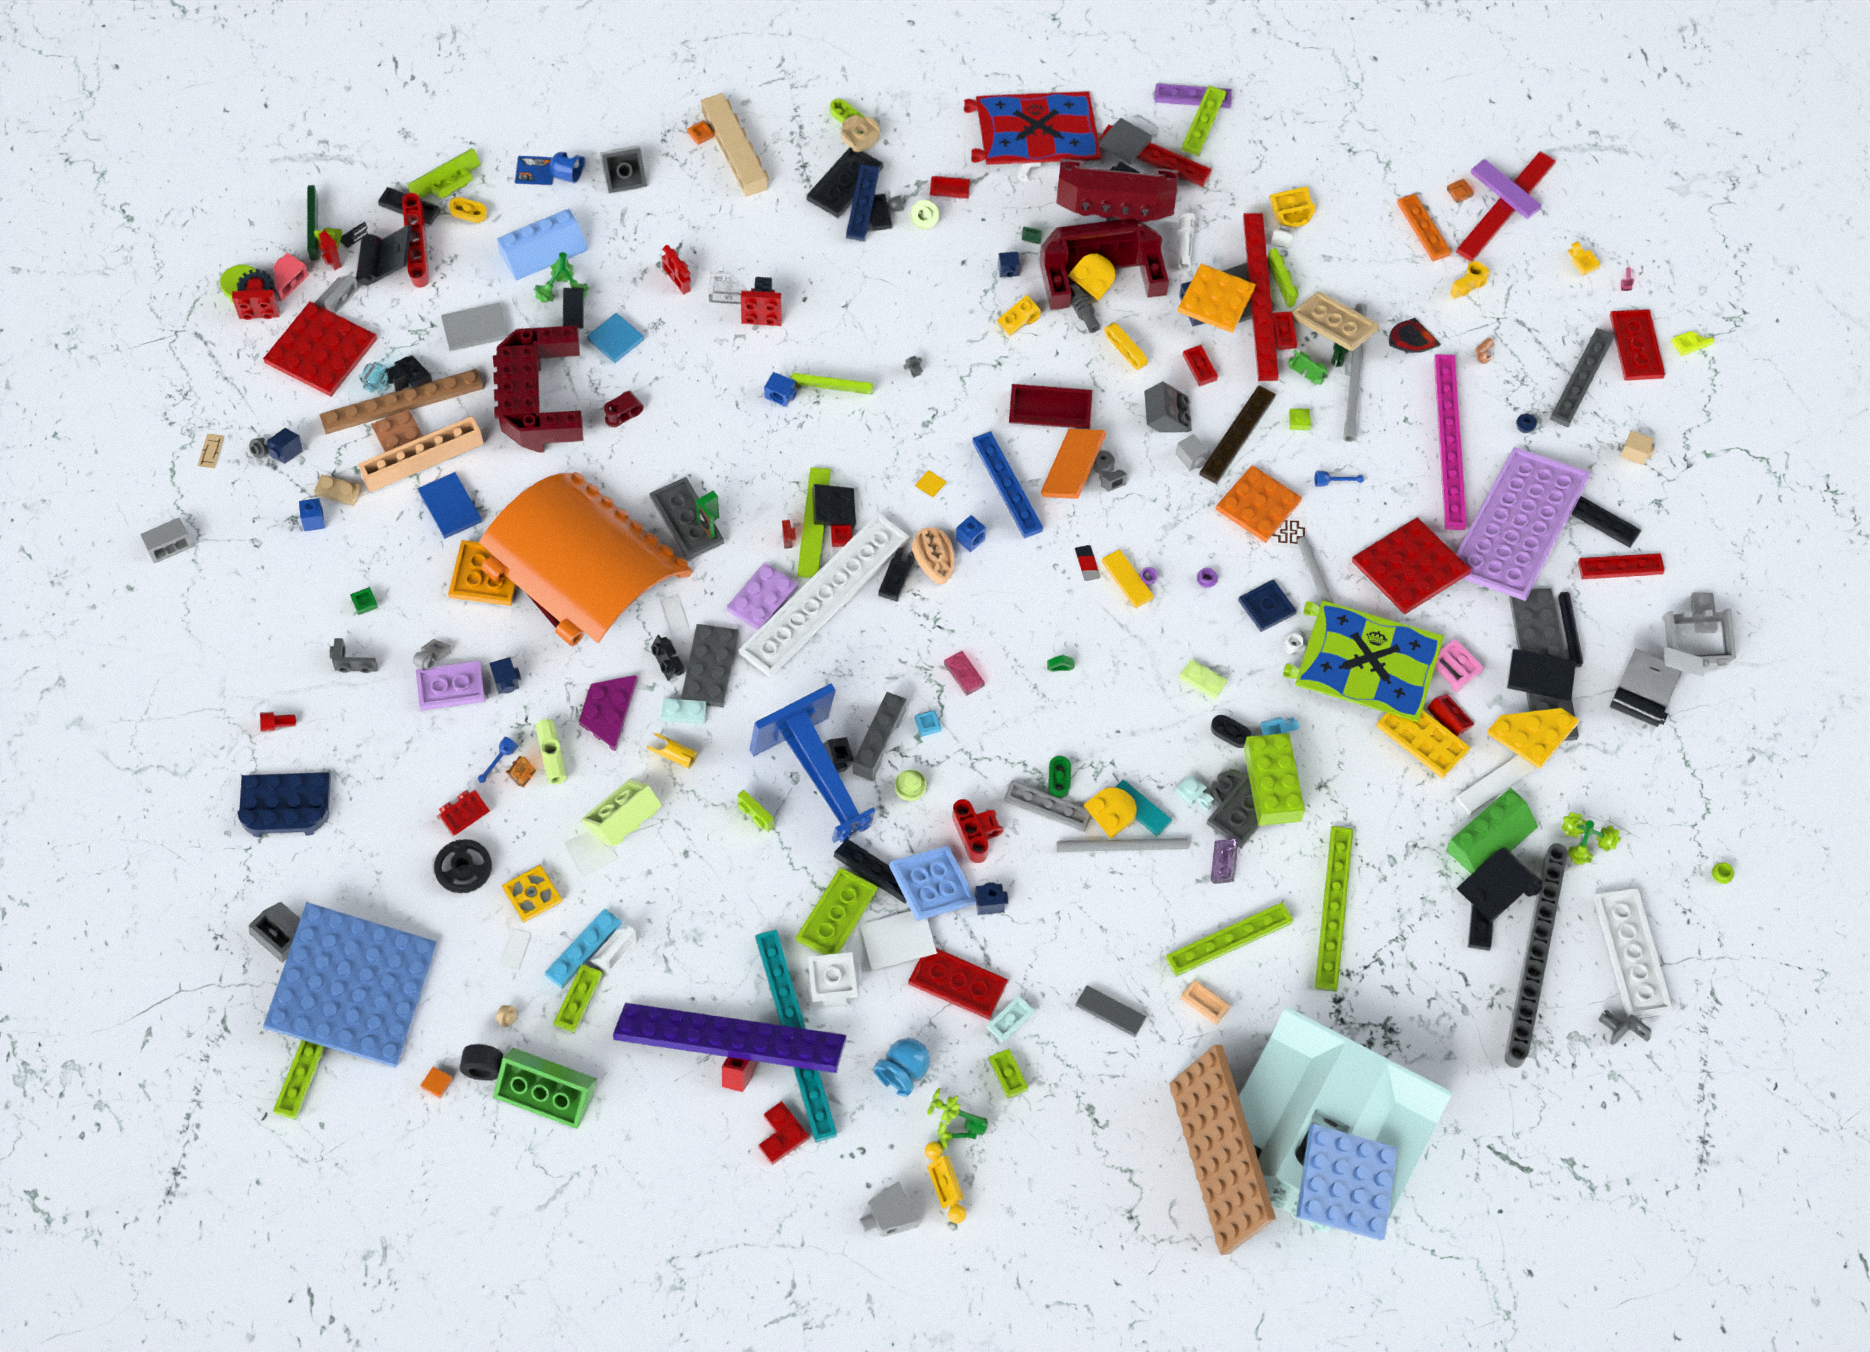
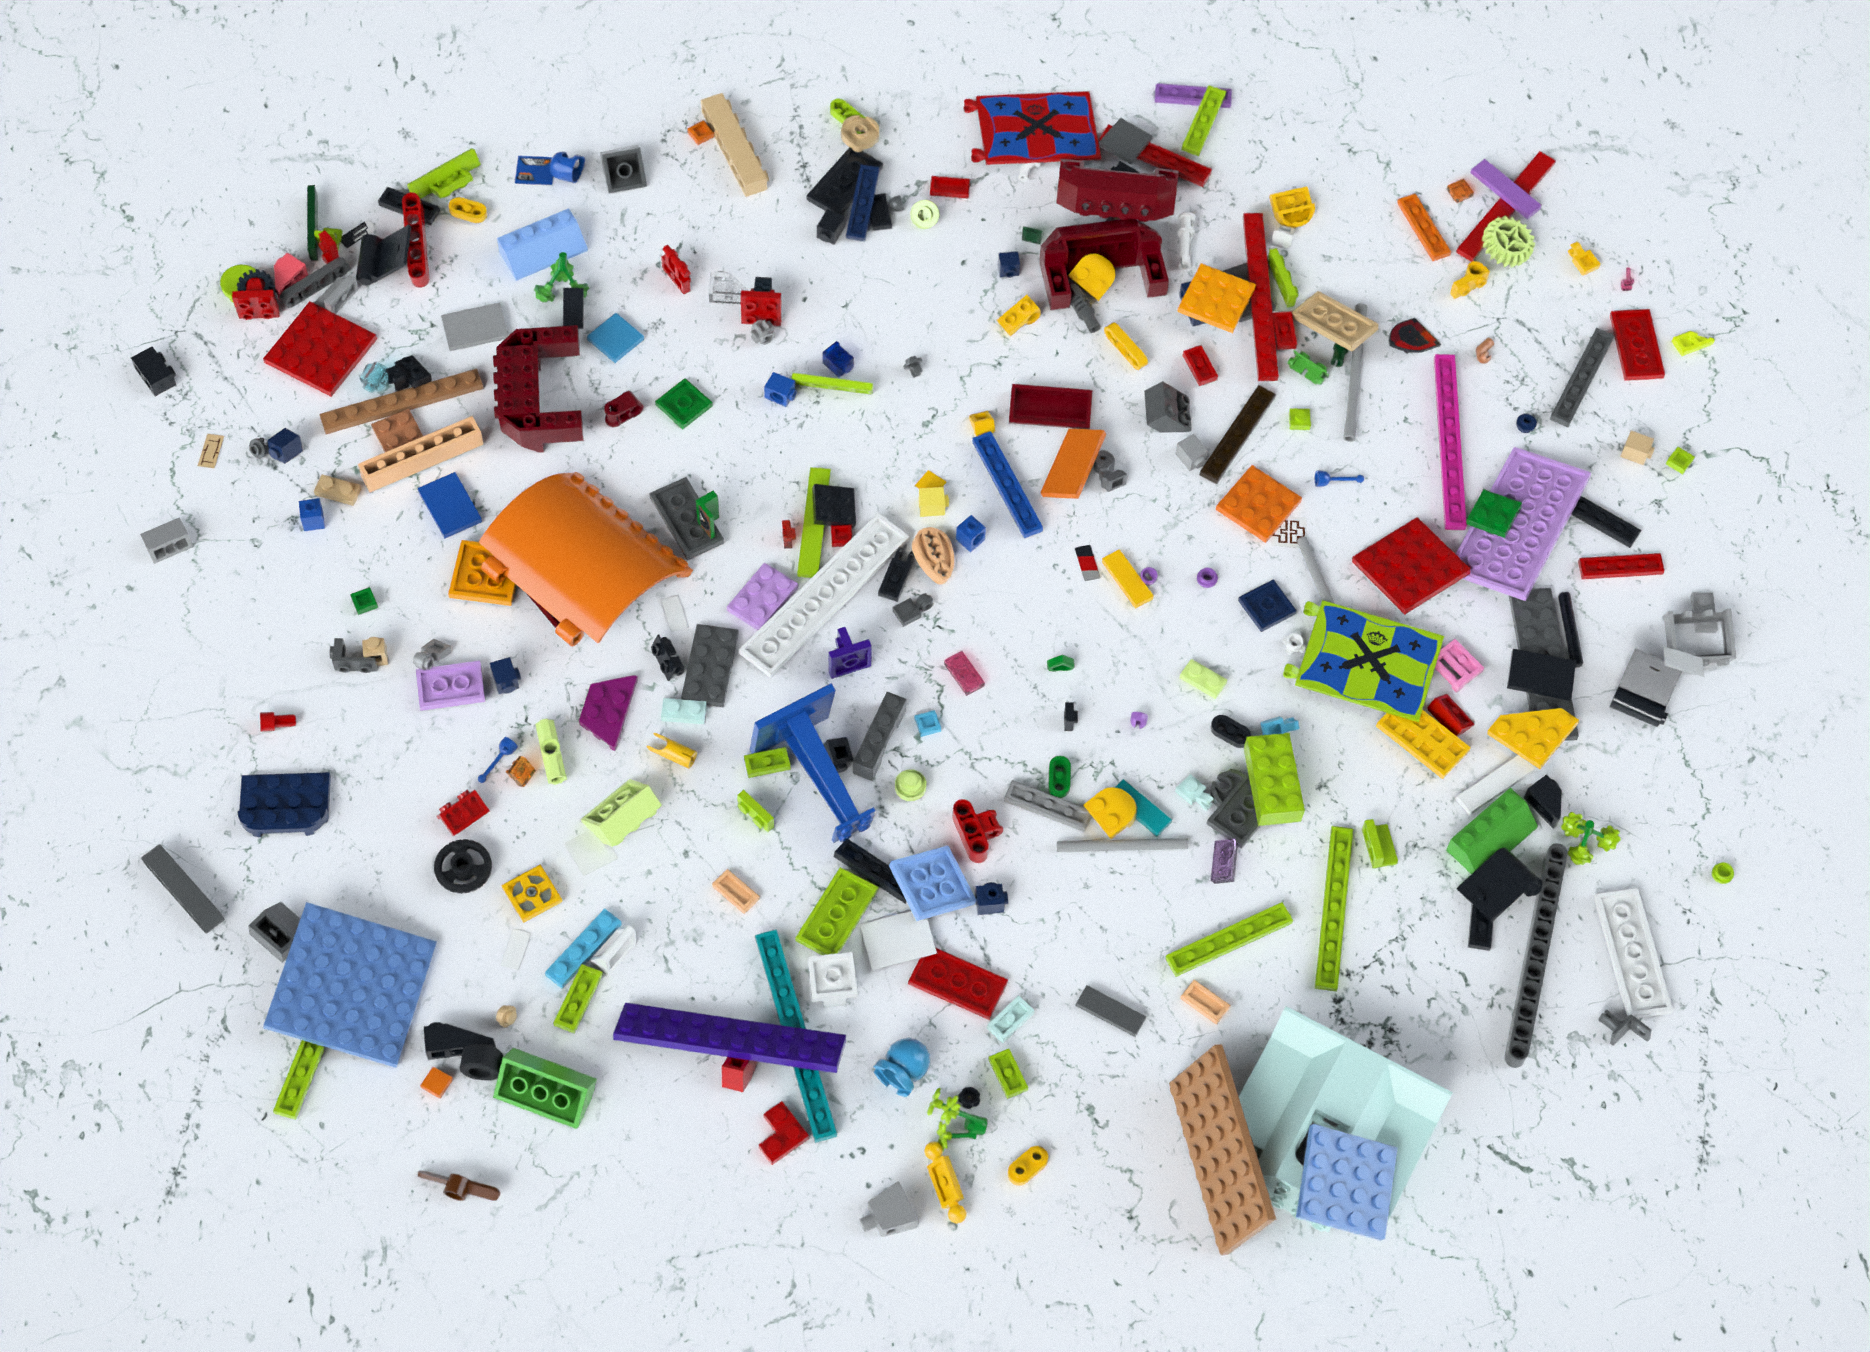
(154, 371): none -> black brick
(182, 888): none -> dark grey beam
(314, 282): none -> dark grey beam
(375, 646): none -> tan brick
(449, 1041): none -> black slope
(459, 1186): none -> reddish brown piece
(683, 403): none -> green tile
(735, 891): none -> light nougat tile
(762, 332): none -> light grey gear
(767, 762): none -> lime plate
(830, 226): none -> black brick
(837, 359): none -> clear blue brick
(848, 656): none -> dark purple bracket
(909, 611): none -> dark grey plate
(932, 501): none -> light yellow brick
(973, 1093): none -> black plate
(982, 423): none -> yellow slope
(1028, 1164): none -> yellow plate
(1070, 716): none -> black plate
(1138, 718): none -> medium lavender hinge
(1379, 844): none -> lime panel
(1494, 513): none -> green plate
(1520, 241): none -> yellowish green gear
(1546, 799): none -> black slope
(1680, 460): none -> lime plate

